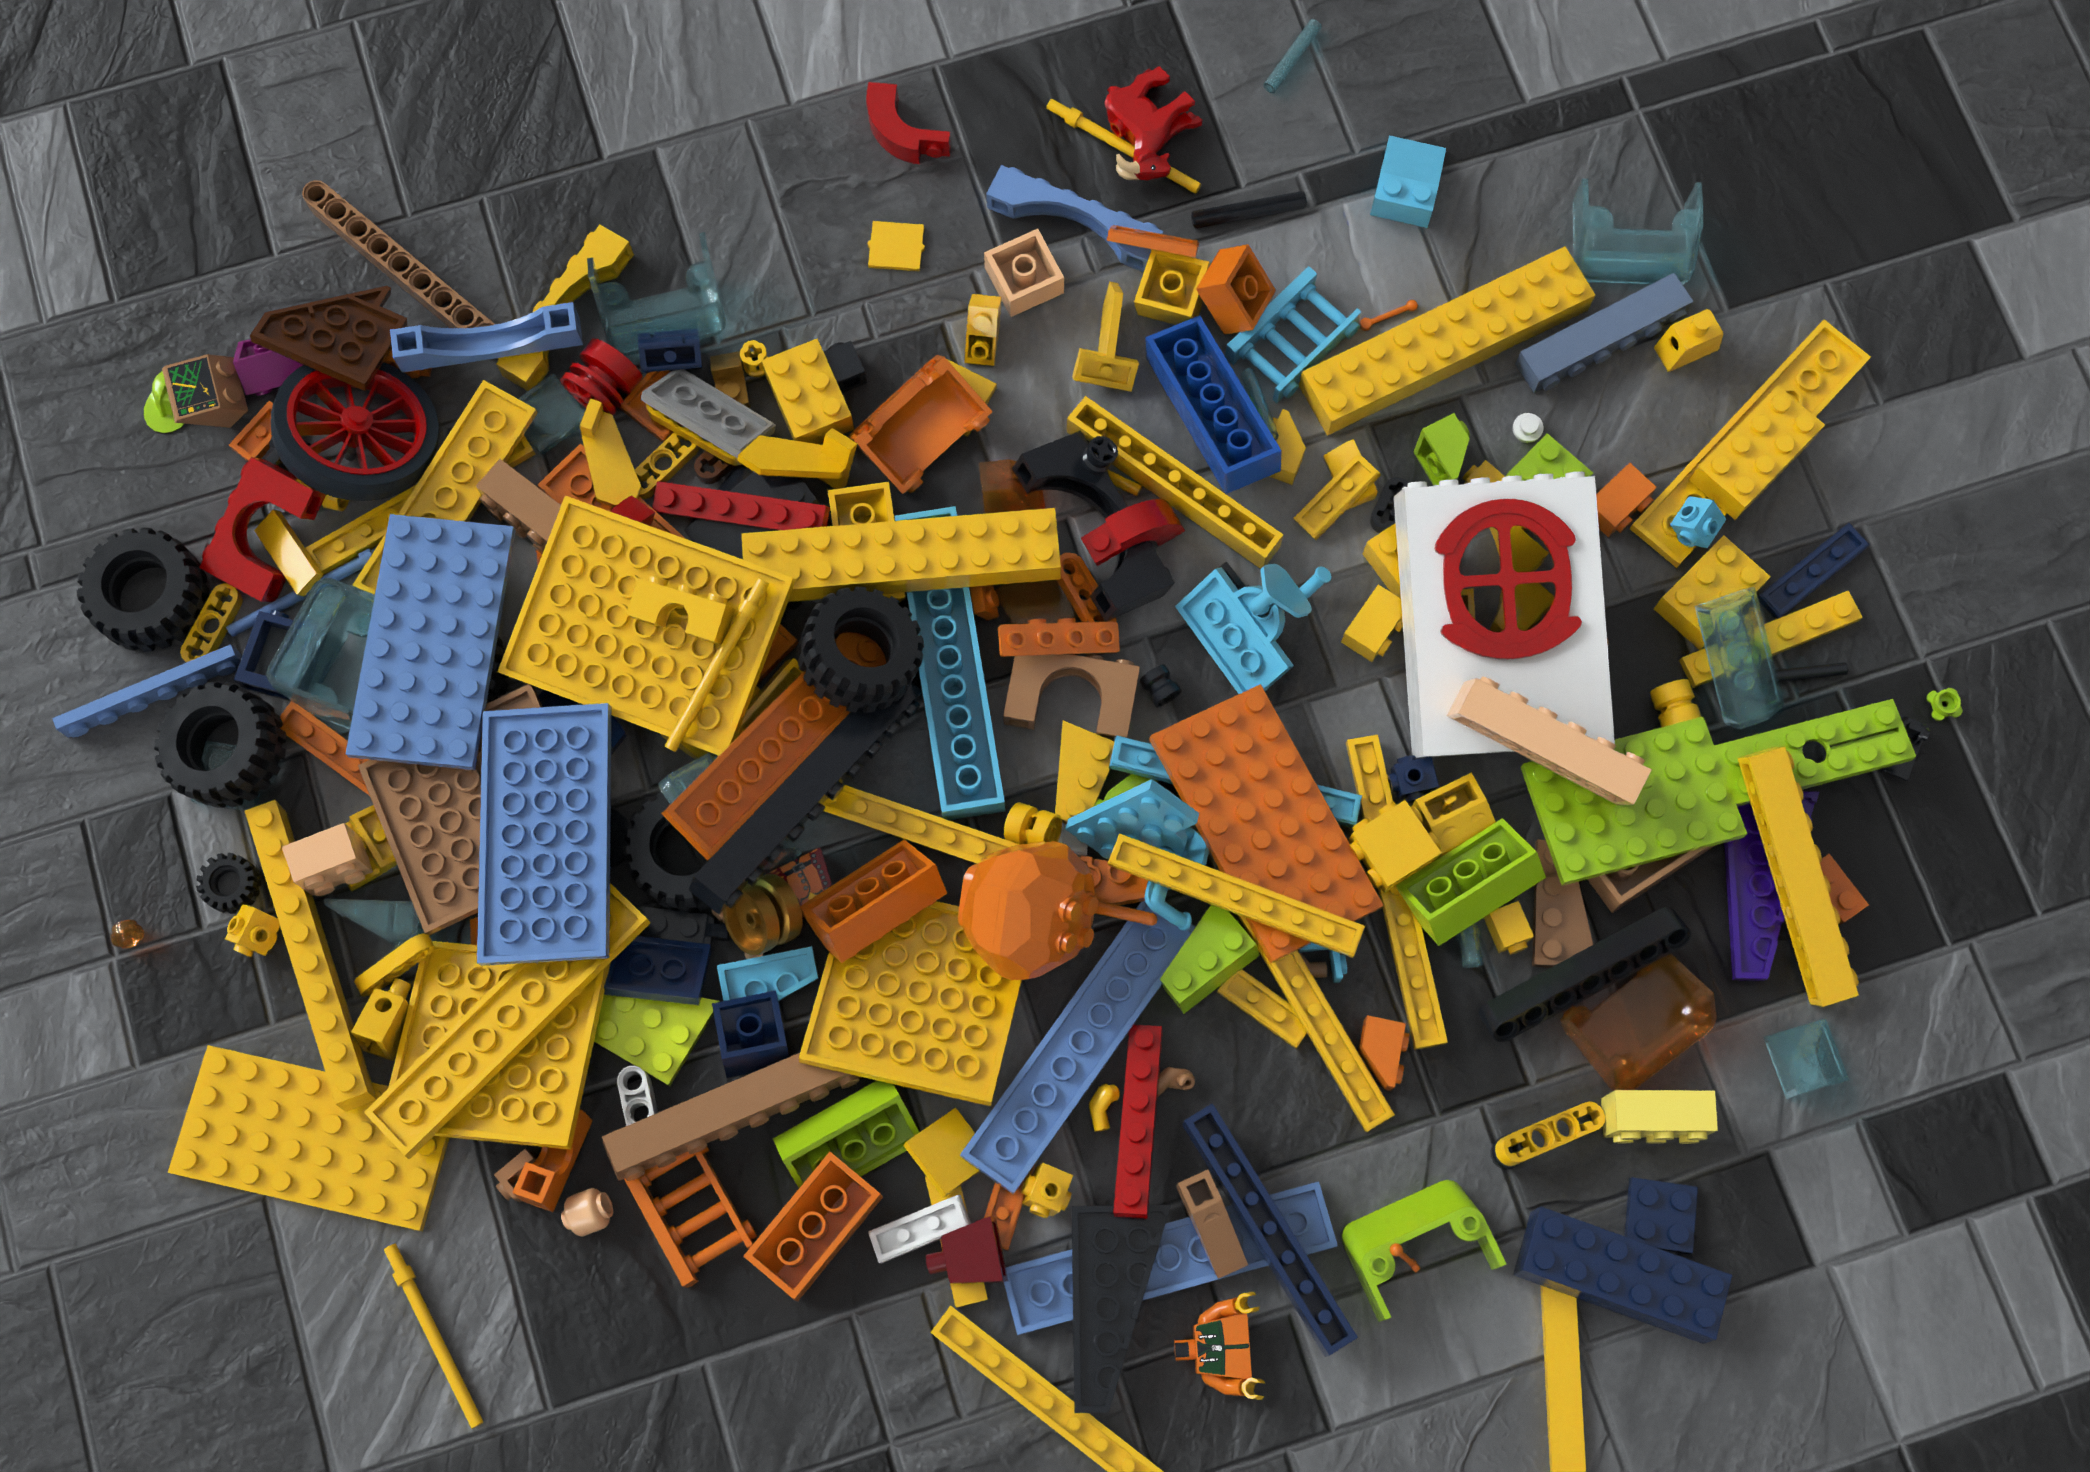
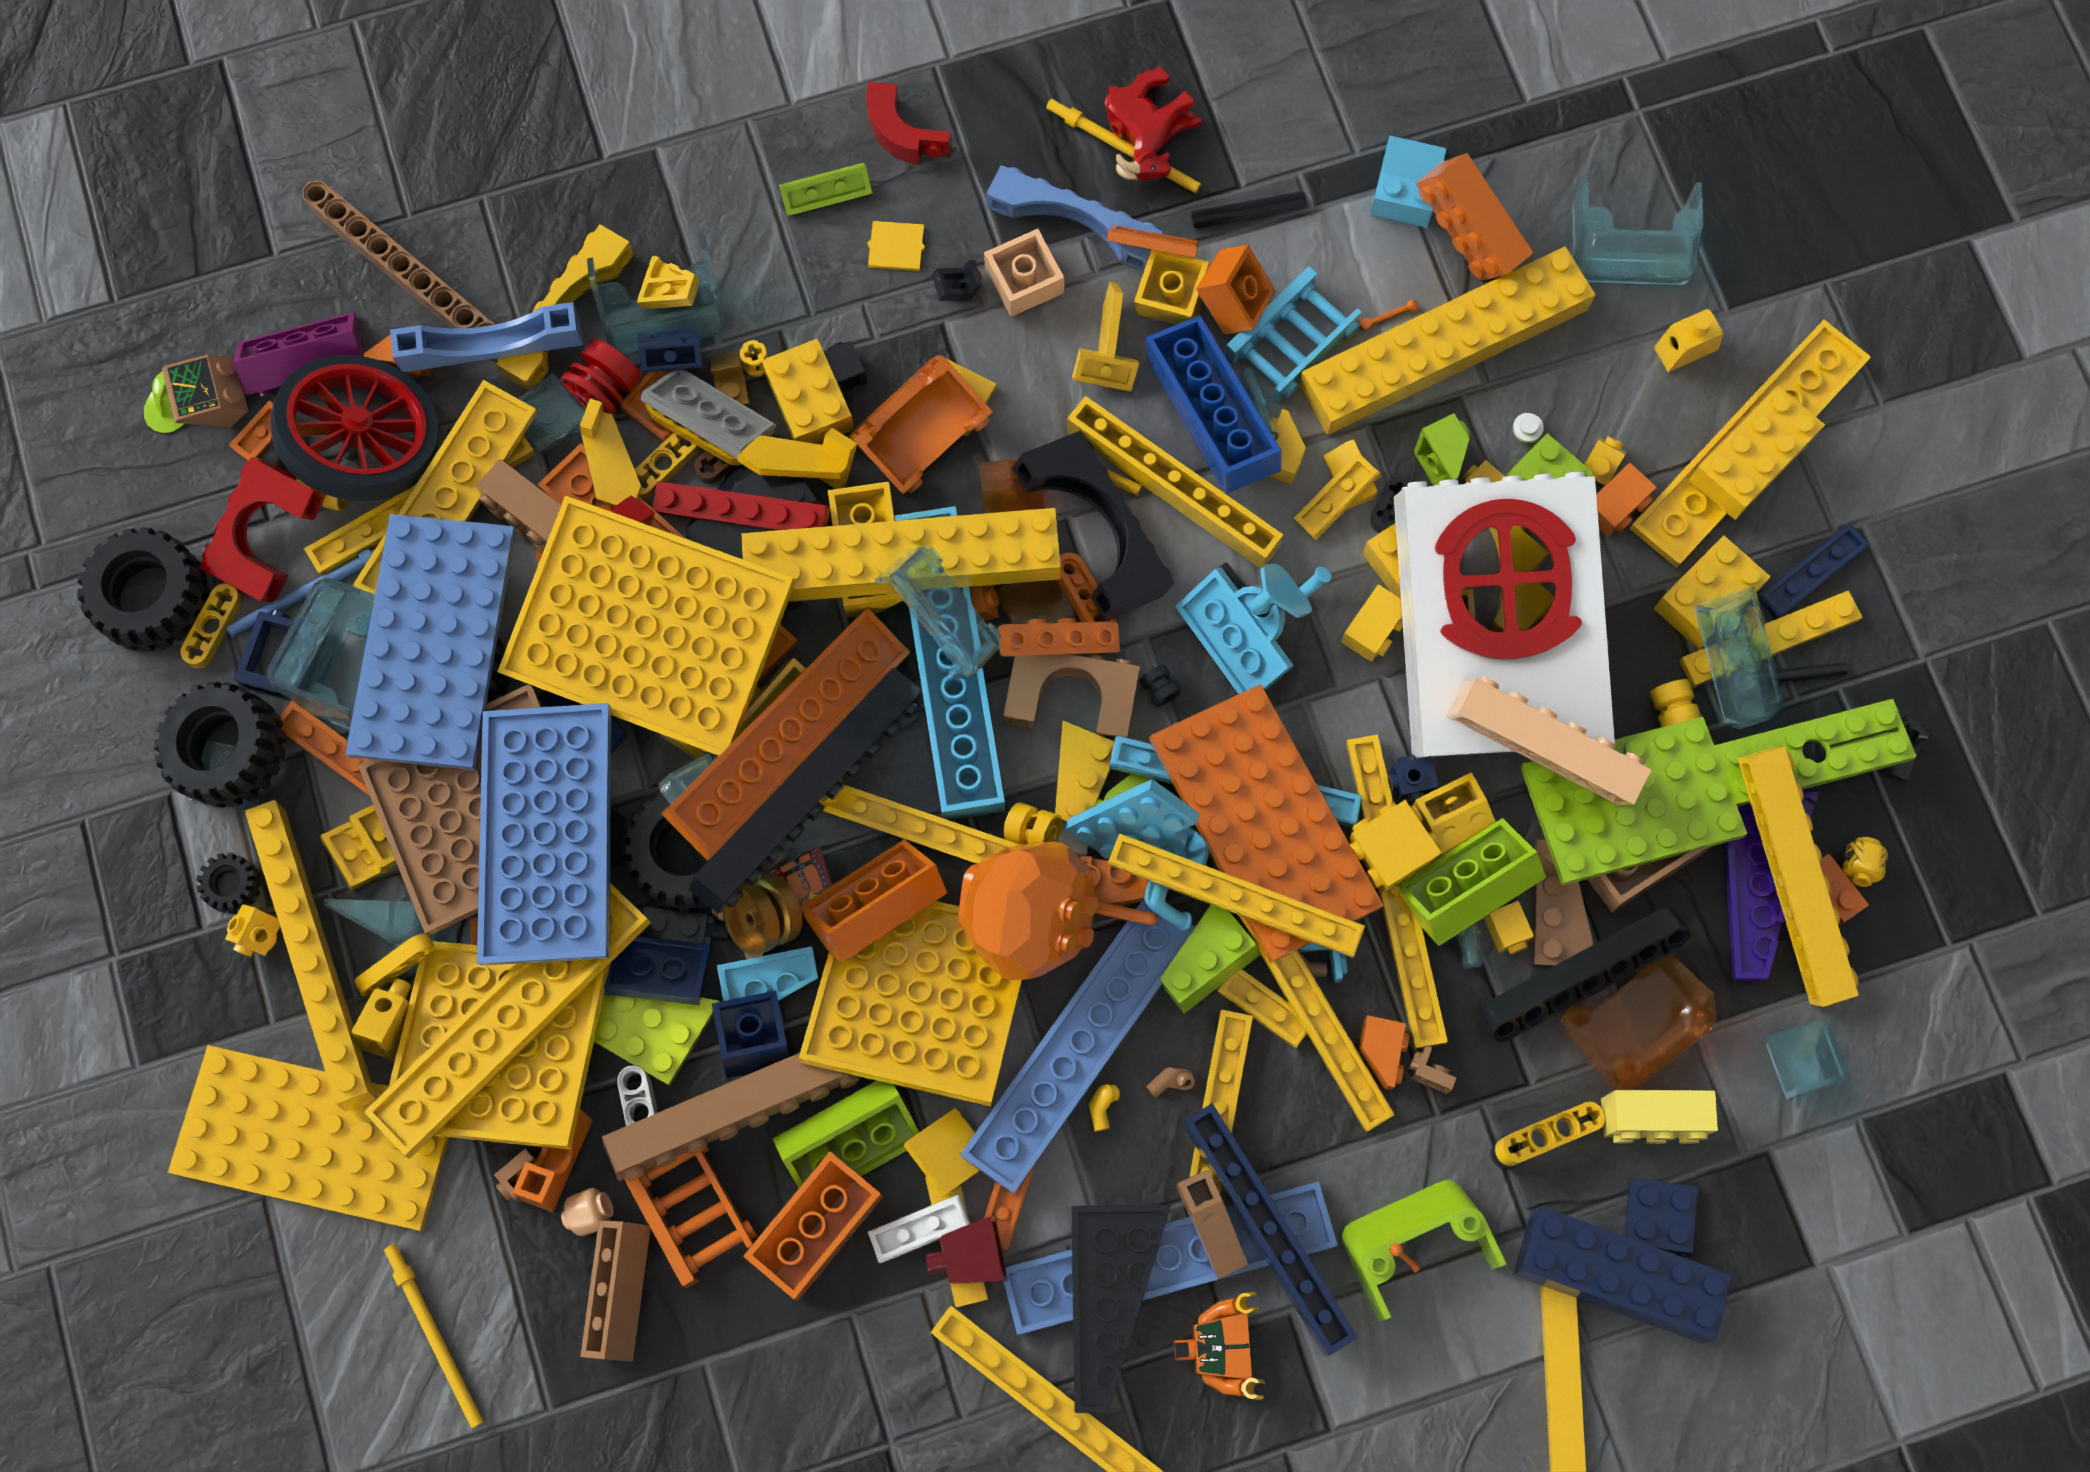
(126, 934): clear orange plate -> none
(138, 696): medium blue plate -> none
(288, 552): yellow tile -> none
(327, 860): light nougat brick -> none
(334, 335): reddish brown wing -> none
(615, 1291): none -> medium nougat brick
(654, 602): yellow arch -> none
(667, 286): none -> yellow wing
(747, 609): yellow bar -> none
(825, 189): none -> lime plate
(879, 620): black tyre -> none
(943, 610): none -> clear light blue windscreen
(957, 282): none -> black bracket
(982, 329): yellow slope -> none
(1047, 1180): yellow brick -> none
(1106, 452): black wheel -> none
(1132, 525): red arch -> none
(1138, 1122): red plate -> none
(1225, 1074): none -> yellow plate
(1292, 56): clear light blue piece -> none
(1434, 1076): none -> medium nougat bracket
(1473, 218): none -> orange brick
(1603, 333): sand blue brick -> none
(1605, 459): none -> yellow bracket
(1698, 522): medium azure brick -> none
(1865, 861): none -> yellow head
(1953, 702): lime plate -> none

